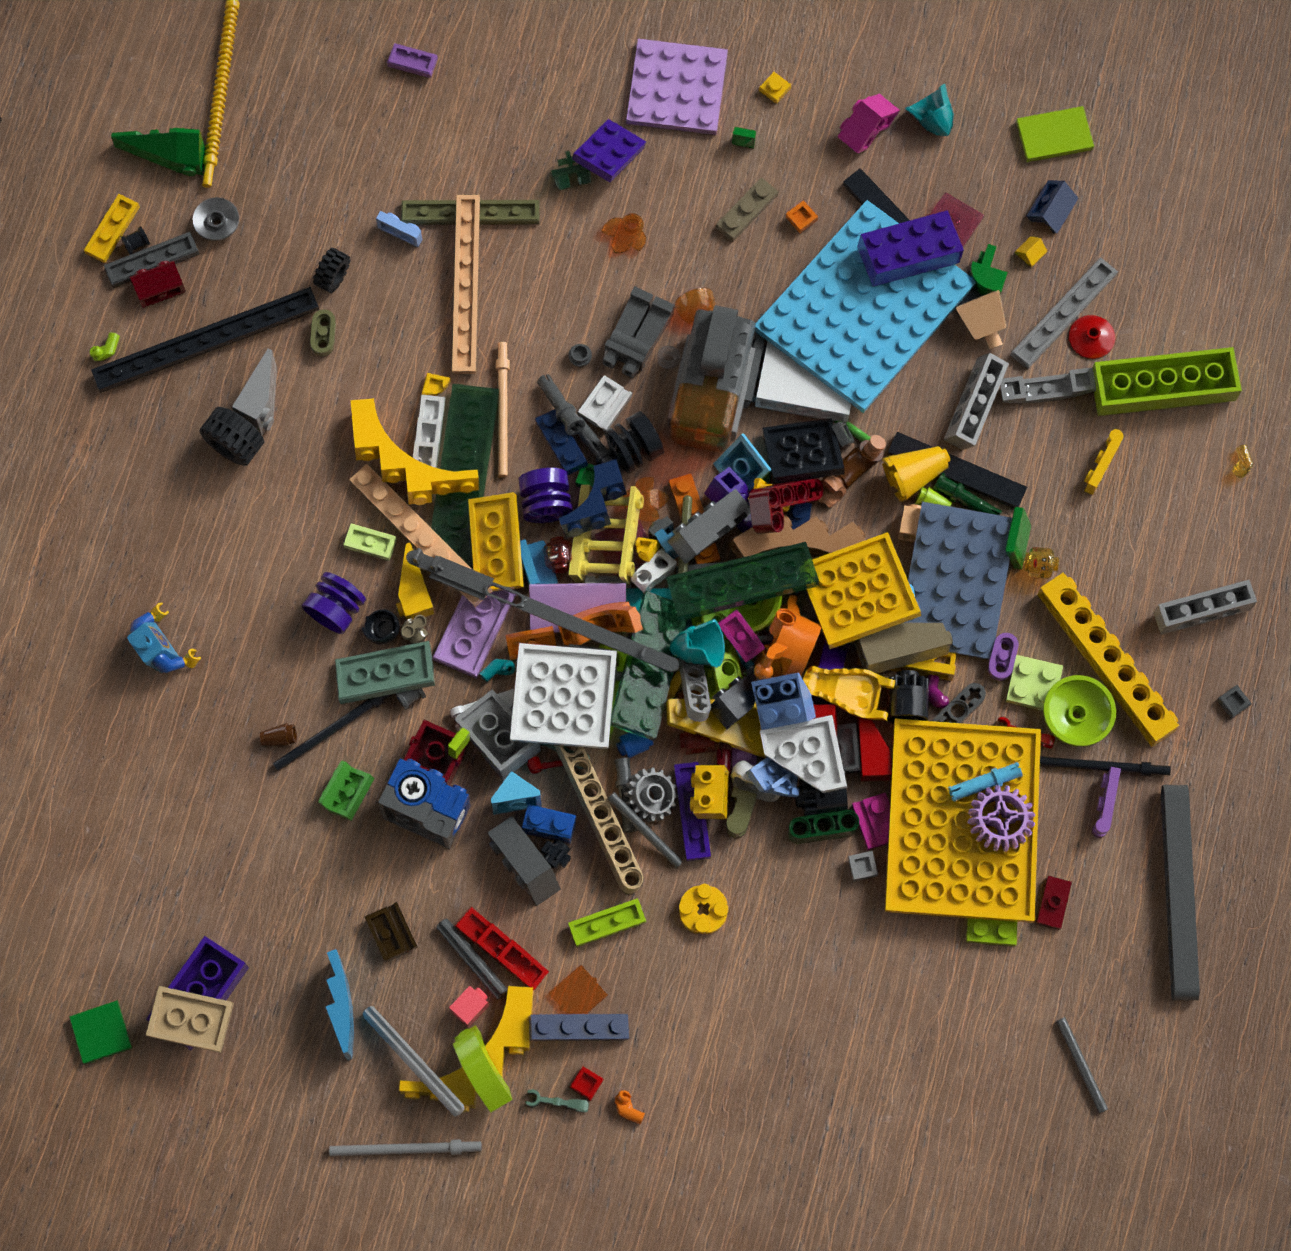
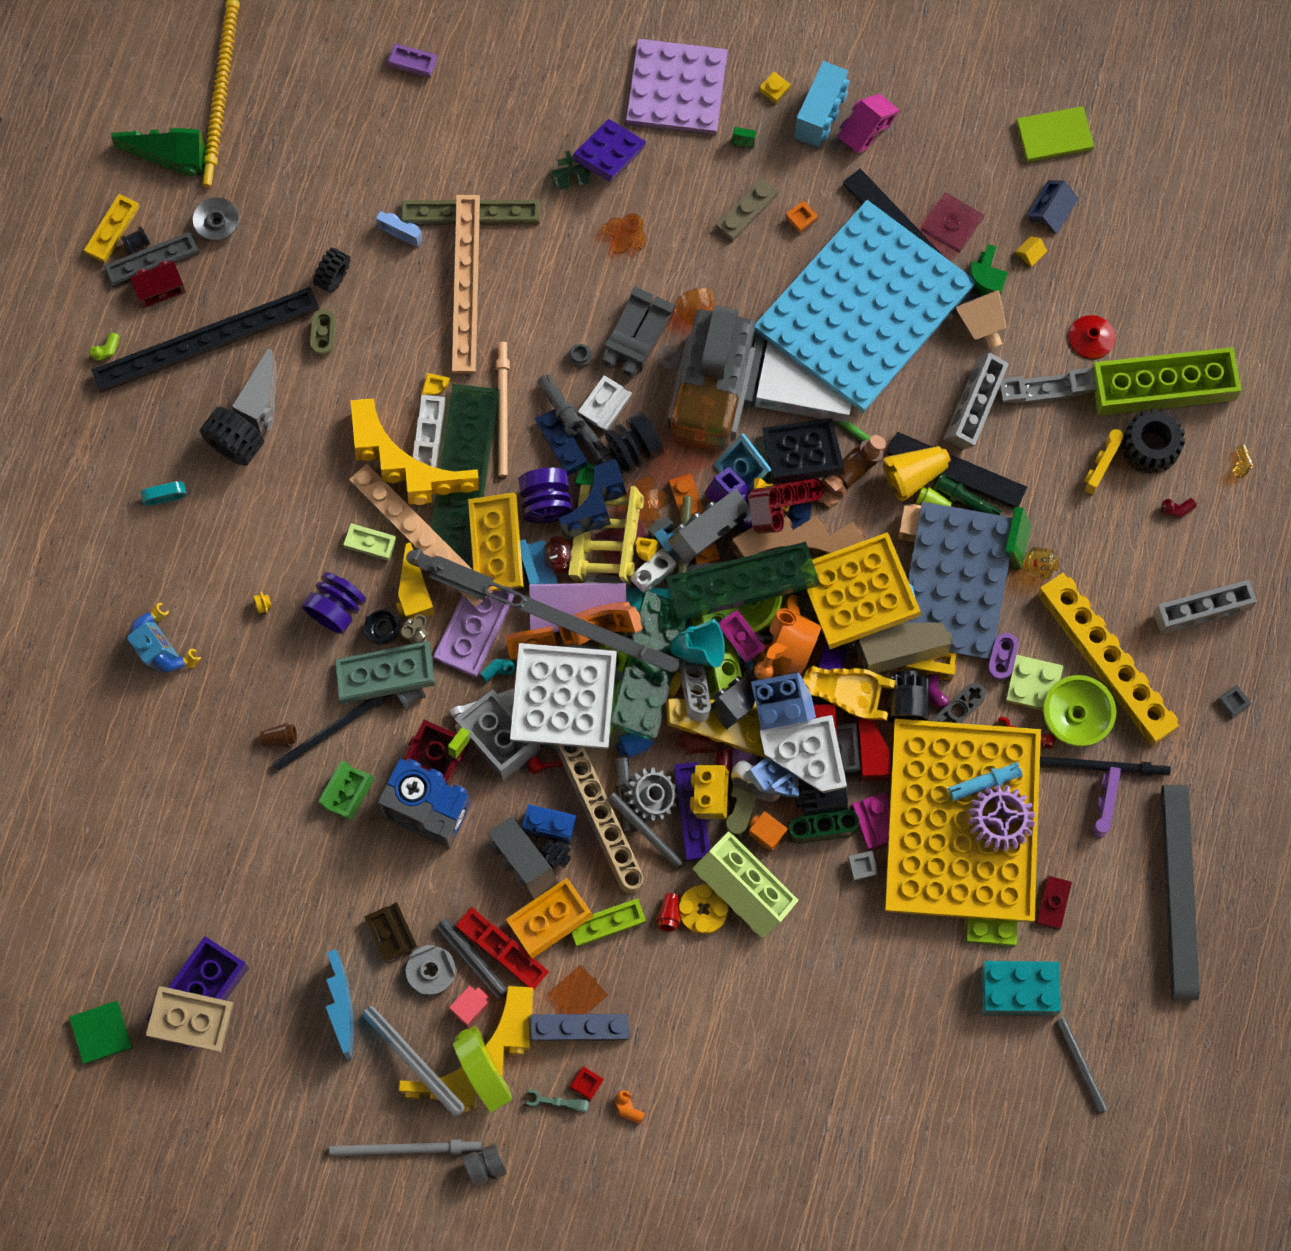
(163, 493): none -> teal beam
(262, 603): none -> yellow plate
(443, 977): none -> light grey plate
(484, 1165): none -> flat silver wheel
(515, 795): medium azure slope -> none
(549, 917): none -> light orange plate
(669, 913): none -> red cone
(745, 884): none -> yellowish green slope
(767, 831): none -> orange brick
(822, 104): none -> medium azure brick
(843, 434): dark grey tile -> none
(910, 248): dark purple brick -> none
(934, 112): teal helmet -> none
(1020, 988): none -> teal brick
(1064, 313): light grey tile -> none
(1153, 423): none -> black tyre
(1175, 510): none -> dark red arm

